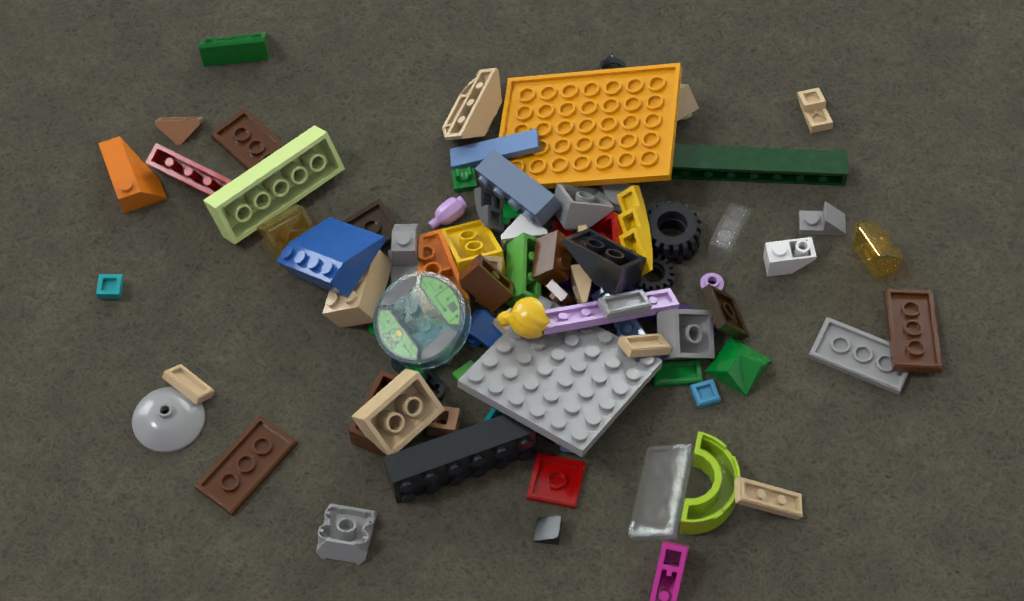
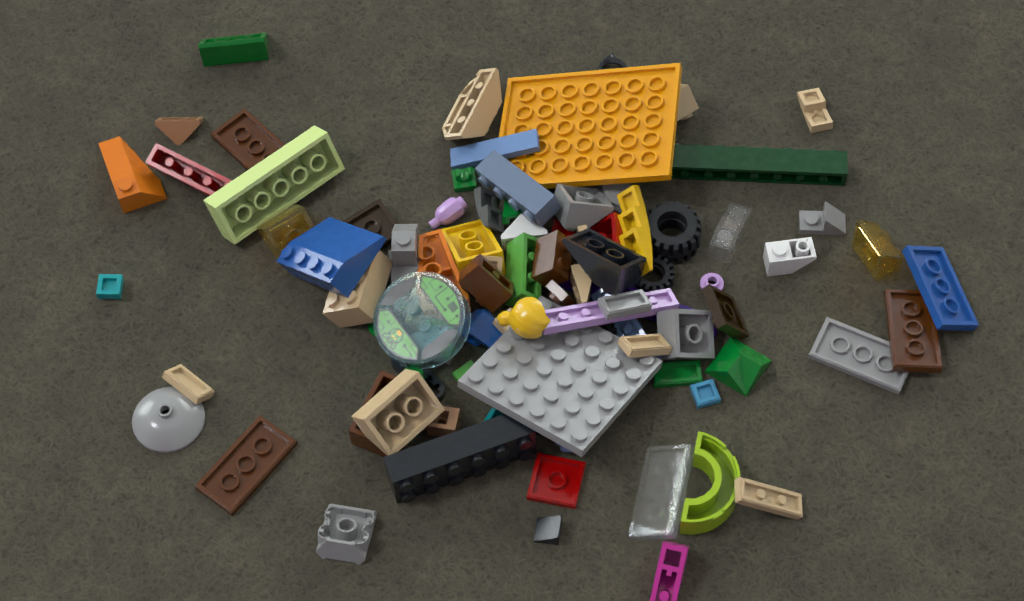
(940, 288): none -> blue plate

